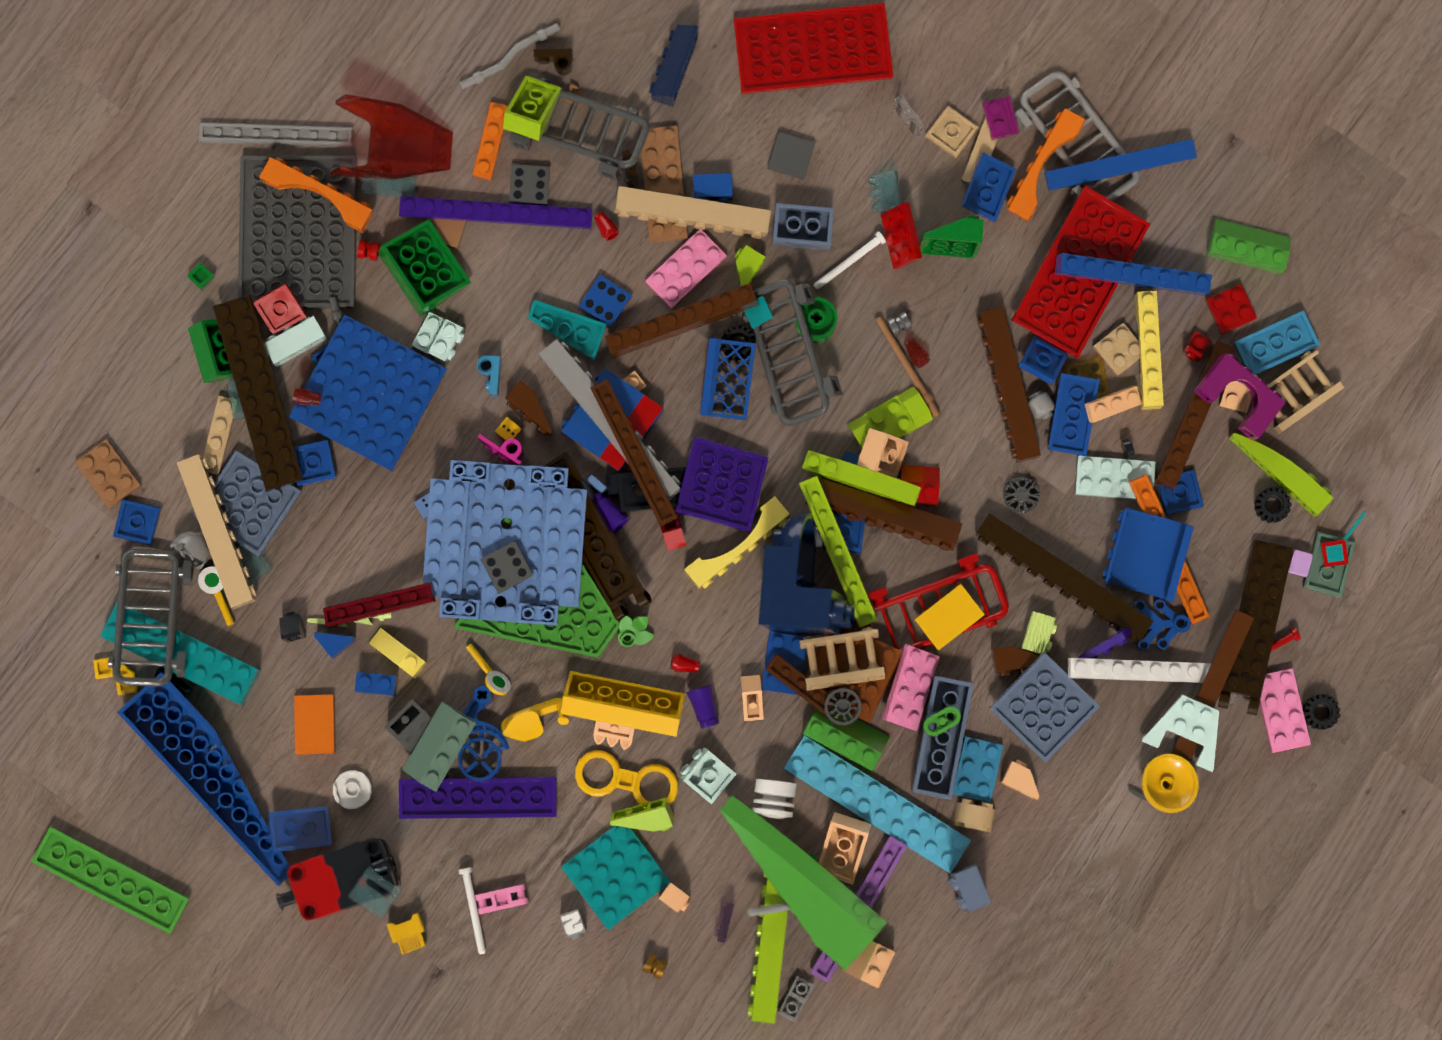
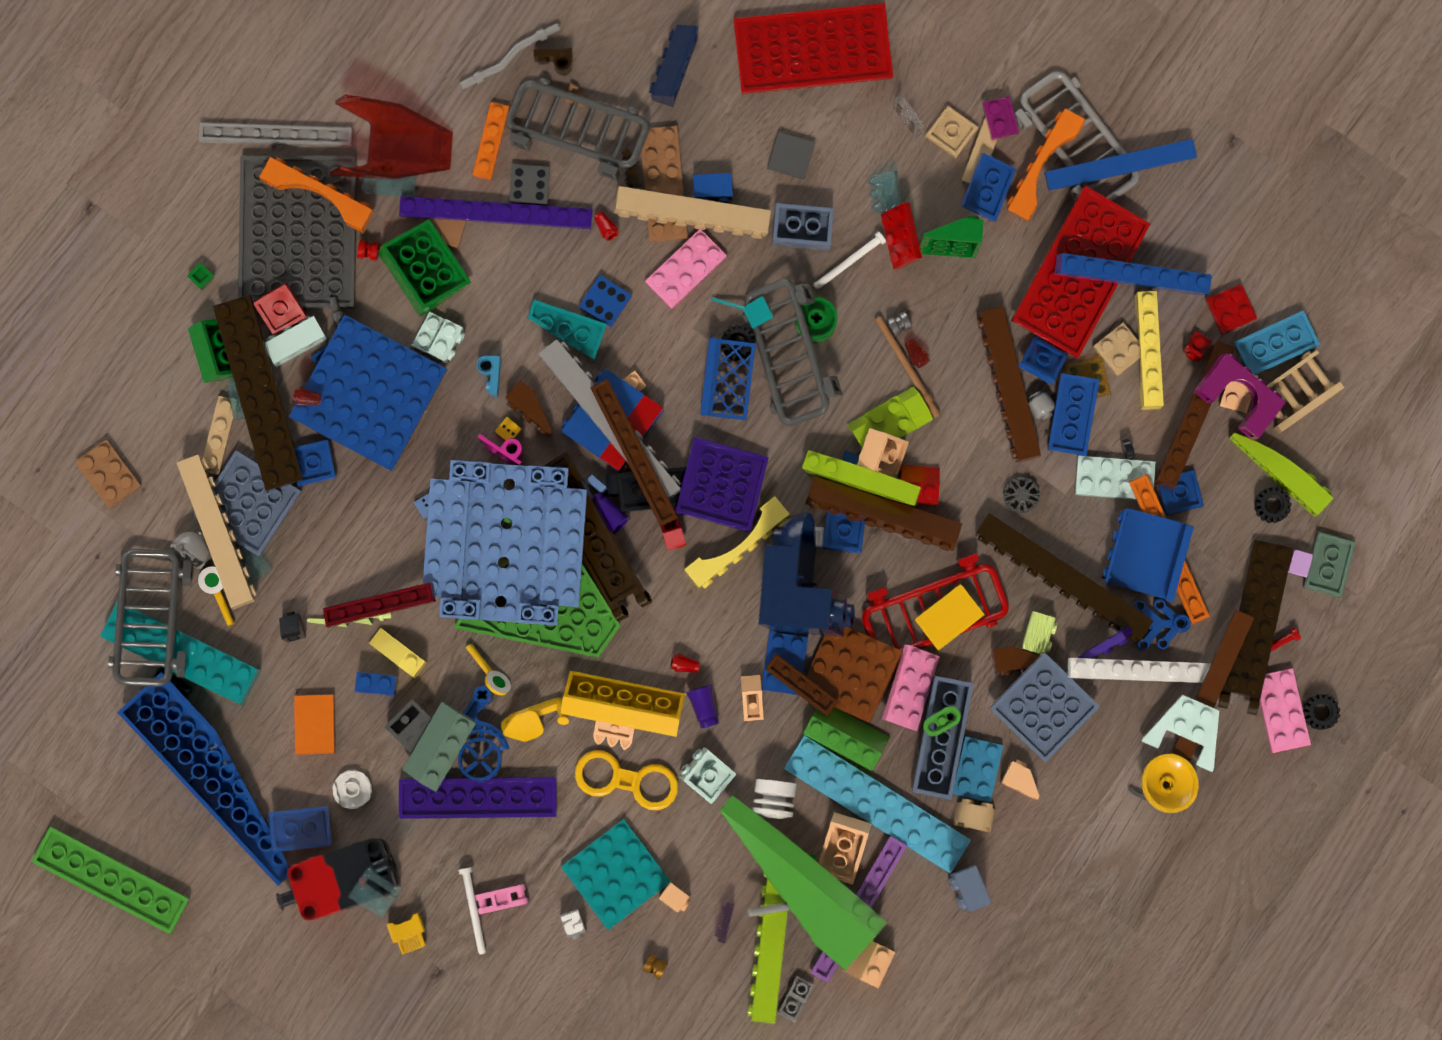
(102, 671): yellow tile -> none
(137, 522): blue tile -> none
(334, 644): blue slope -> none
(506, 567): dark grey tile -> none
(531, 108): lime slope -> none
(636, 629): bright green plate -> none
(648, 816): lime slope -> none
(682, 320): reddish brown brick -> none
(748, 264): lime slope -> none
(838, 551): lime plate -> none
(842, 706): dark grey wheel -> none
(854, 674): tan fence -> none
(1113, 404): light nougat plate -> none
(1249, 246): bright green slope -> none
(1335, 552): piece -> none

